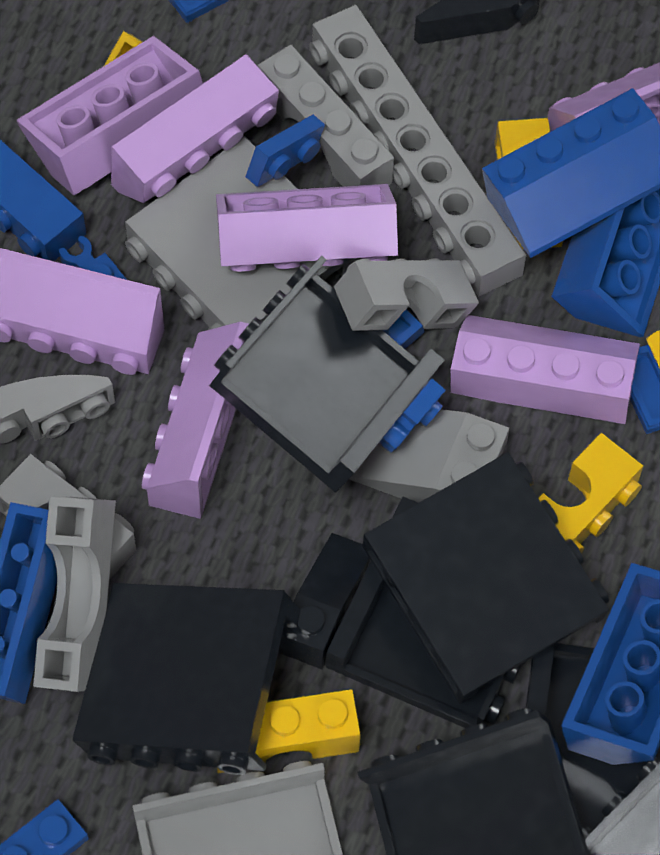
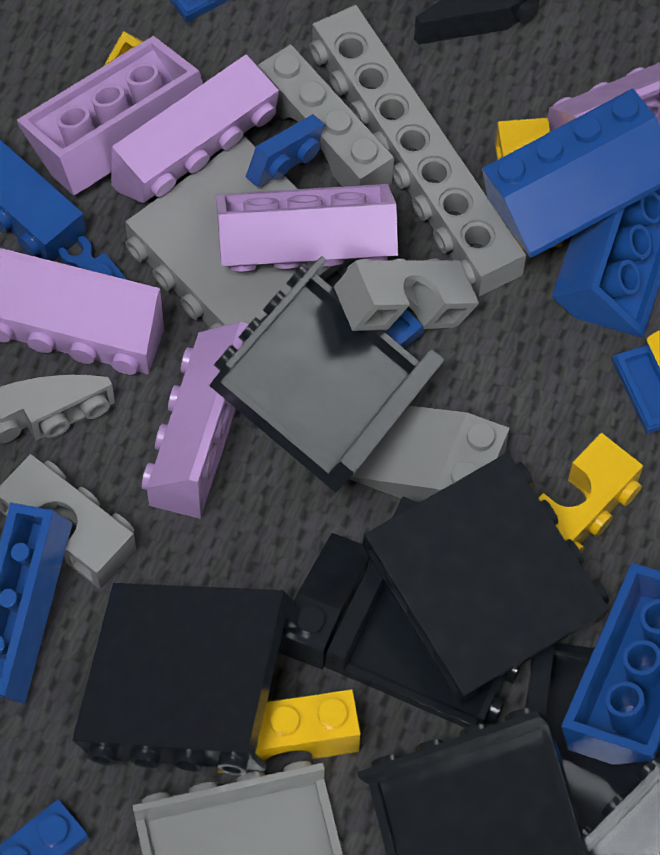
(82, 546): light grey arch -> none
(421, 409): blue plate -> none
(544, 368): lavender slope -> none

